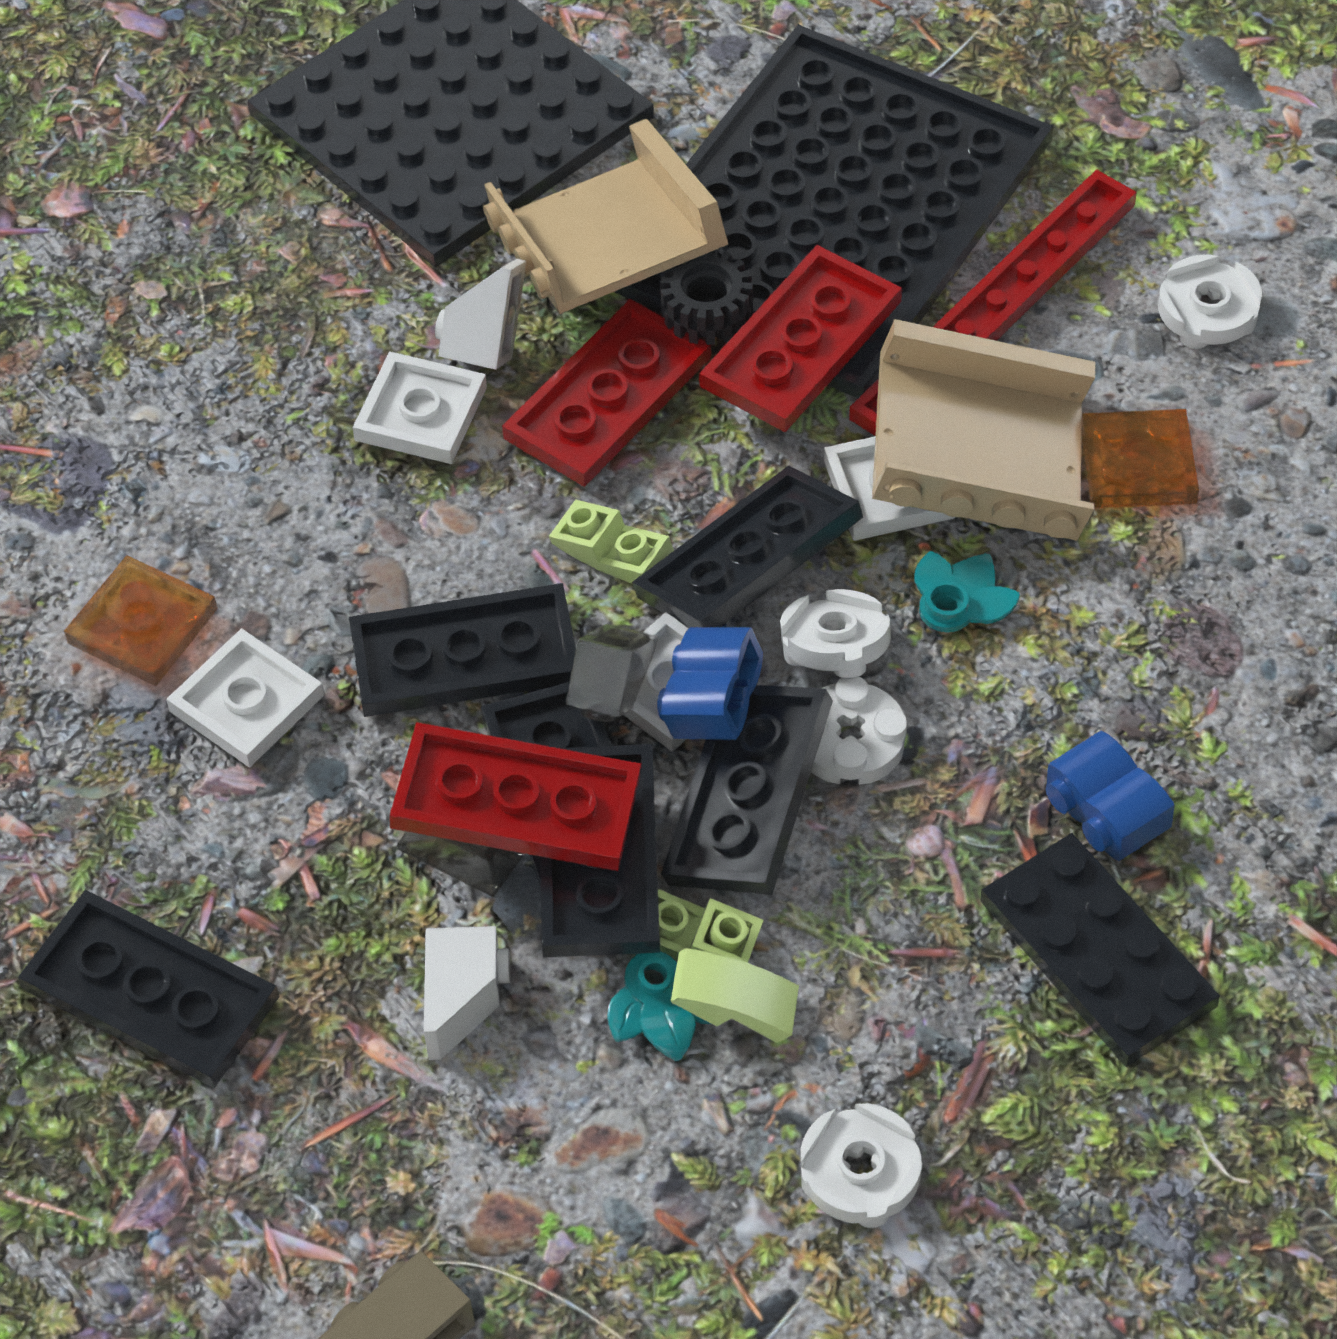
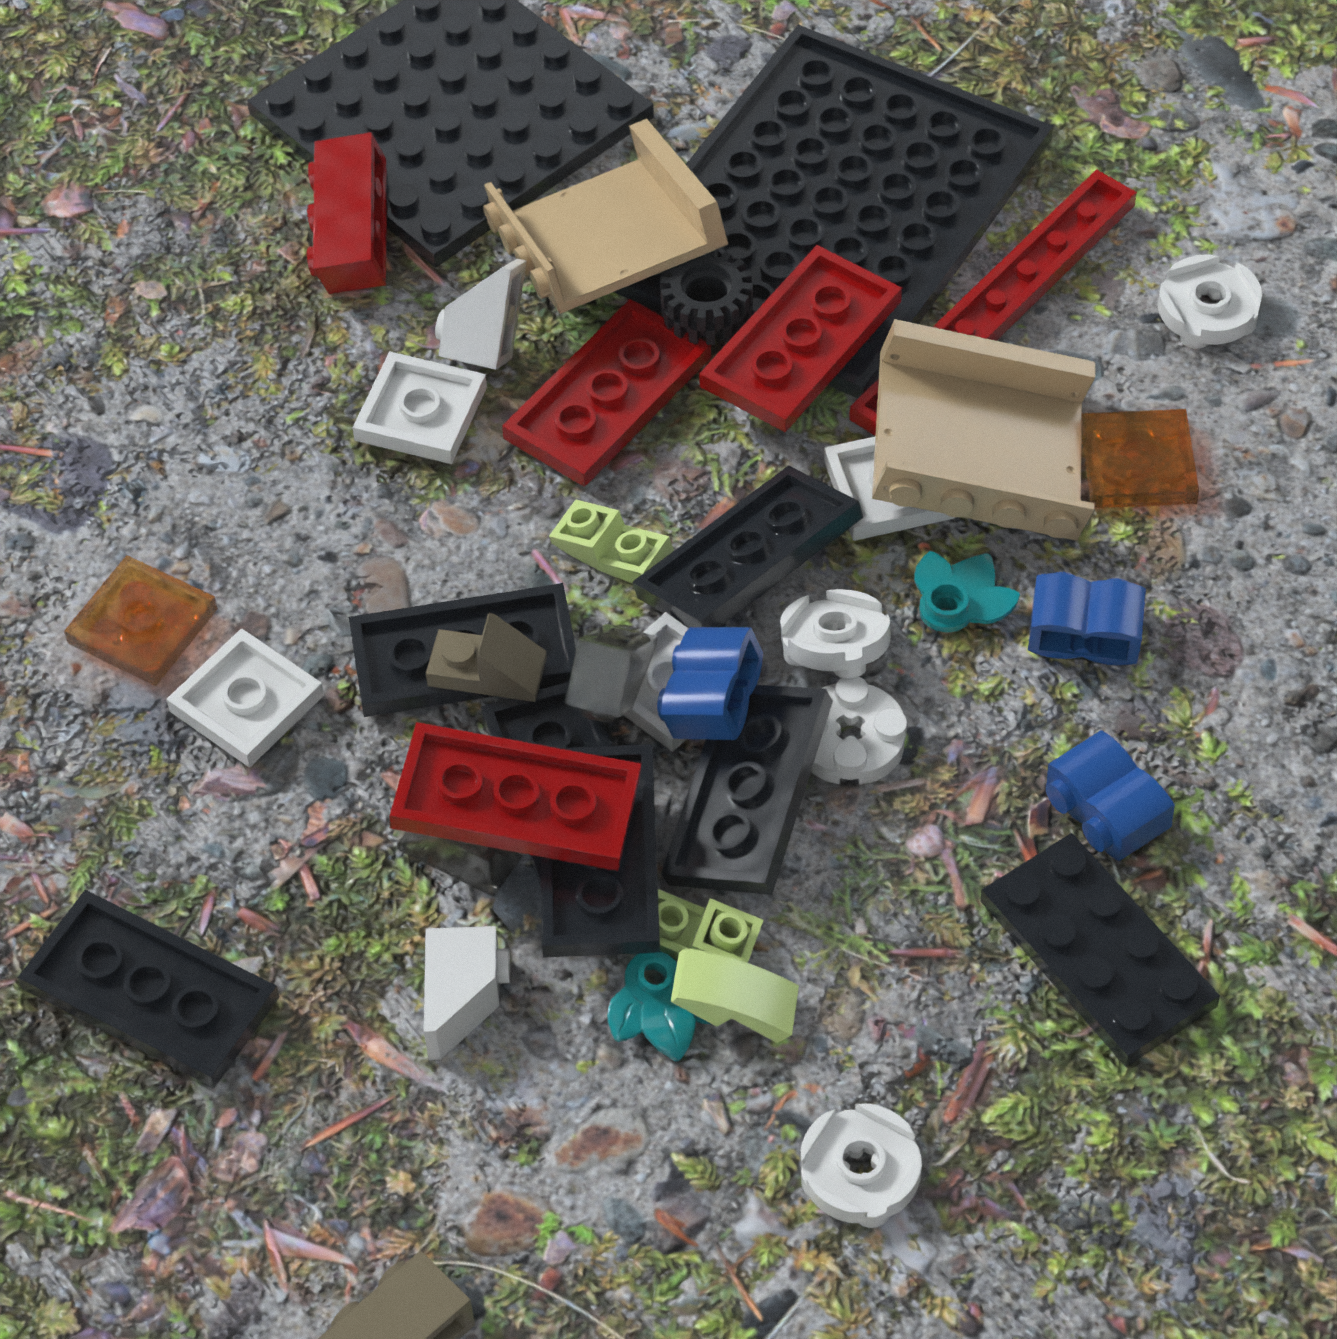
(348, 213): none -> red brick
(492, 664): none -> dark tan slope
(1087, 619): none -> blue brick

